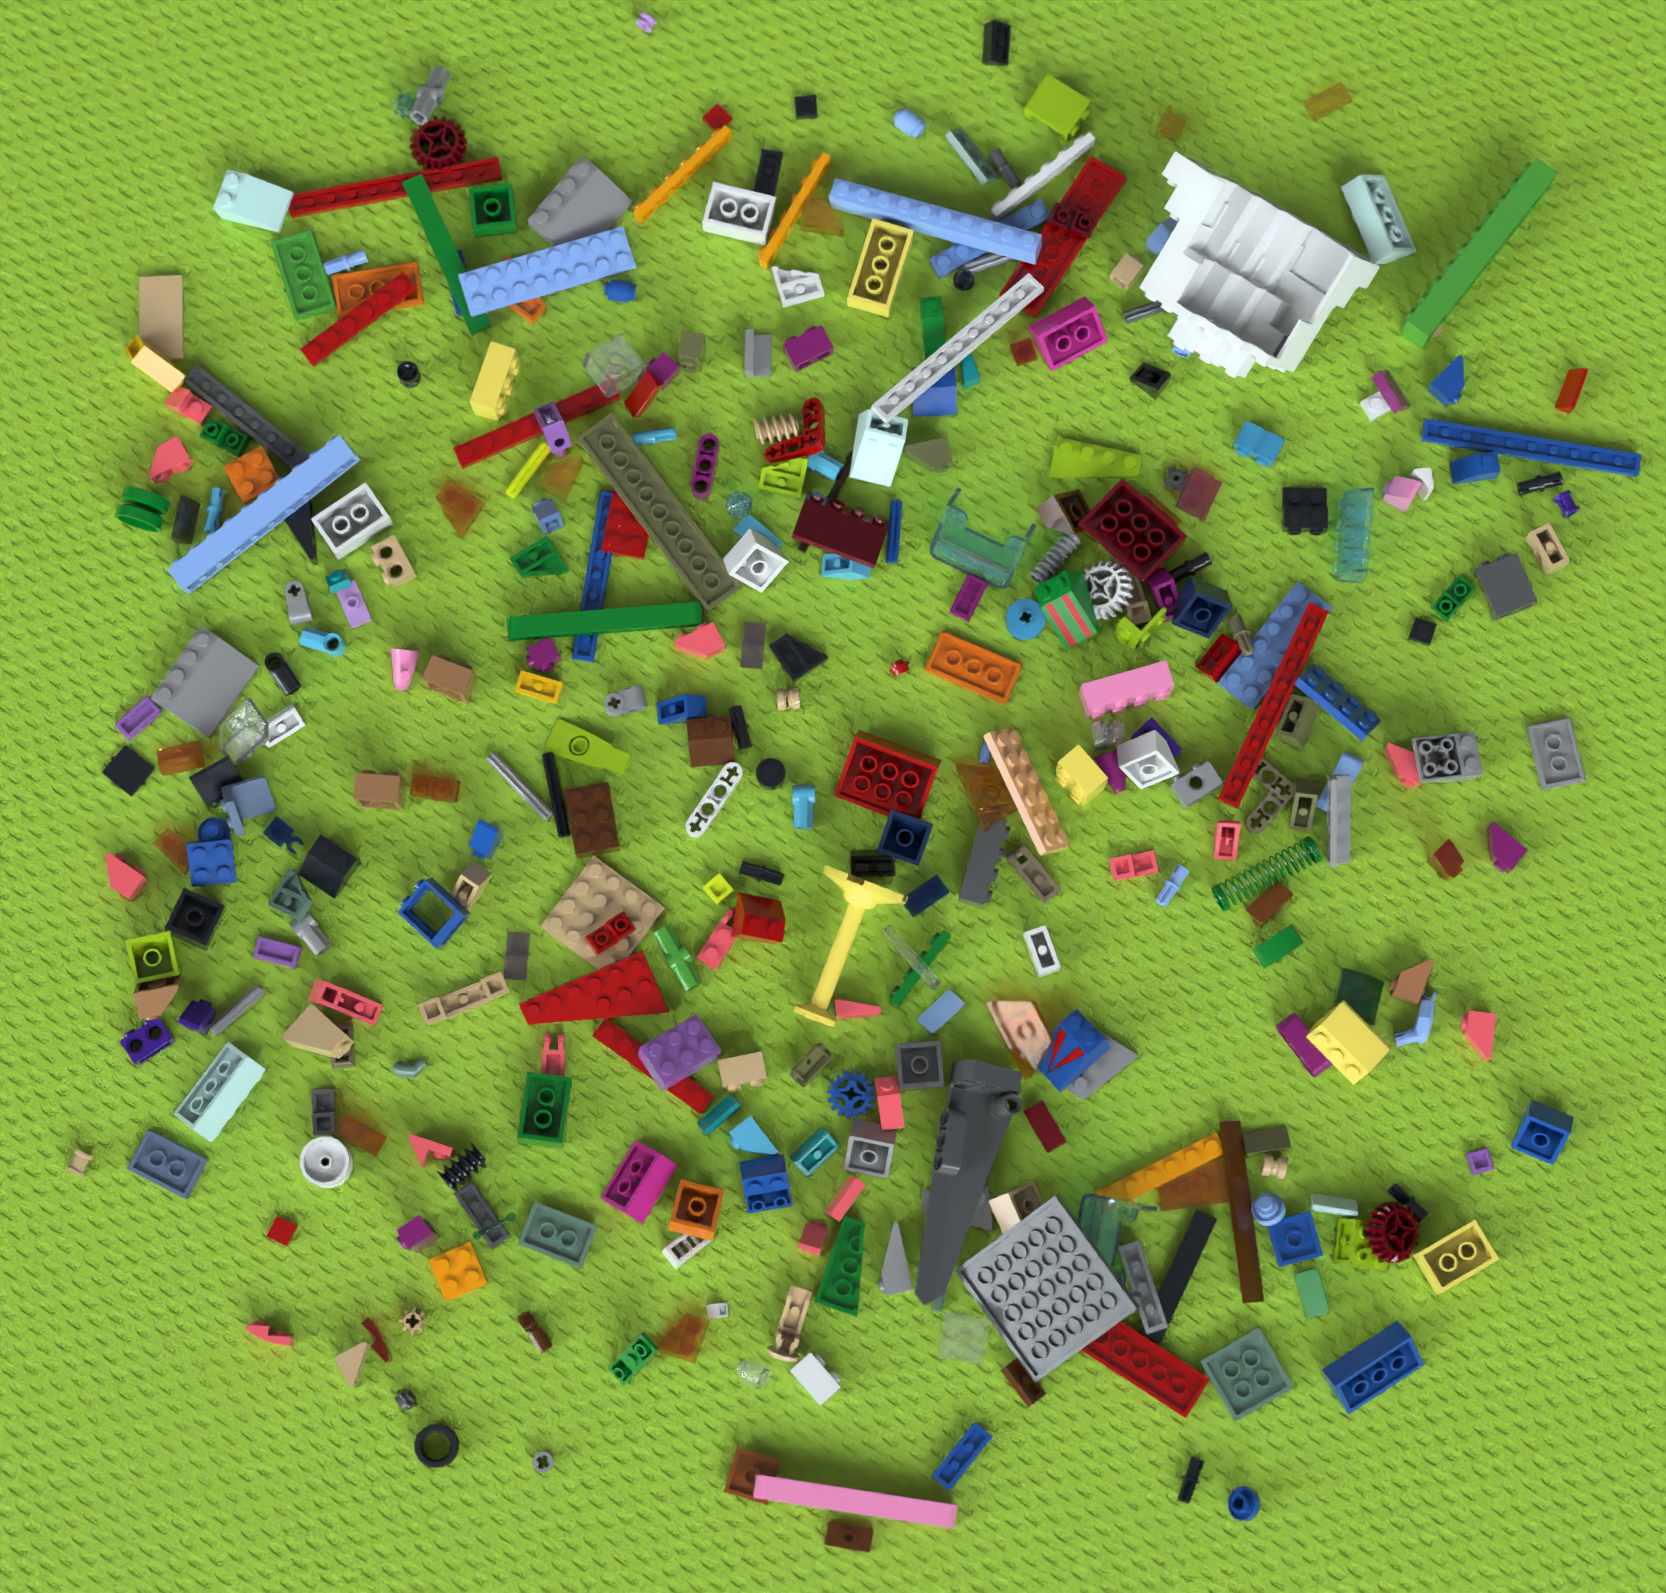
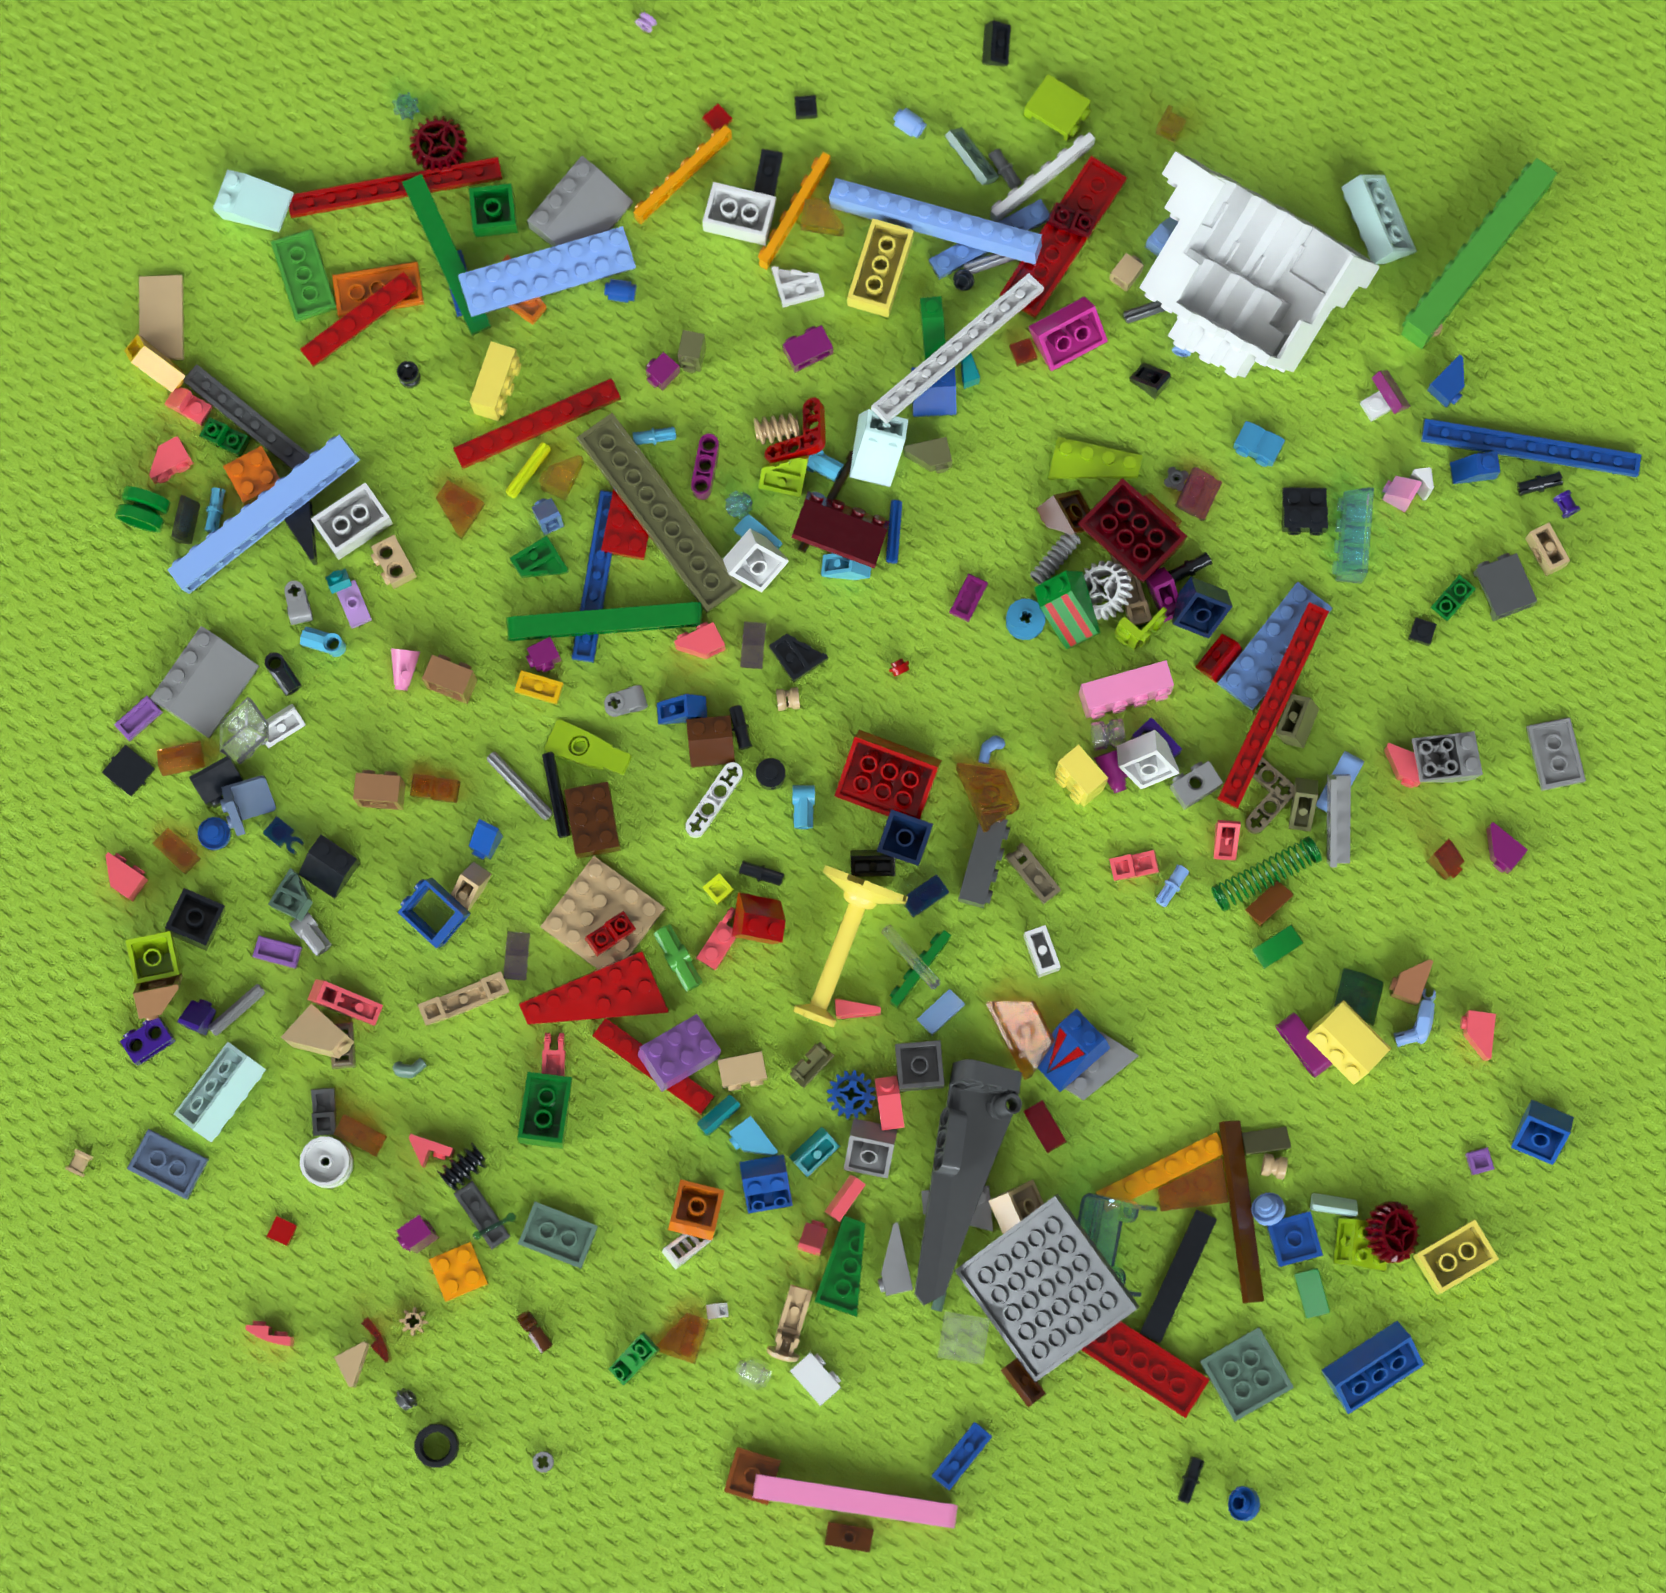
(211, 862): blue plate -> none
(345, 262): light blue axle -> none
(430, 95): light grey piece -> none
(553, 429): medium lavender torso -> none
(614, 365): clear brick -> none
(638, 1181): dark pink slope -> none
(643, 394): red slope -> none
(757, 354): light grey panel -> none
(973, 667): orange tile -> none
(974, 552): clear light blue windscreen -> none
(1026, 791): light nougat plate -> none
(1142, 1281): light grey plate -> none
(1241, 634): dark tan axle -> none
(1328, 101): clear yellow tile -> none
(1337, 701): blue plate -> none
(1403, 1198): black axle -> none
(1571, 390): red slope -> none

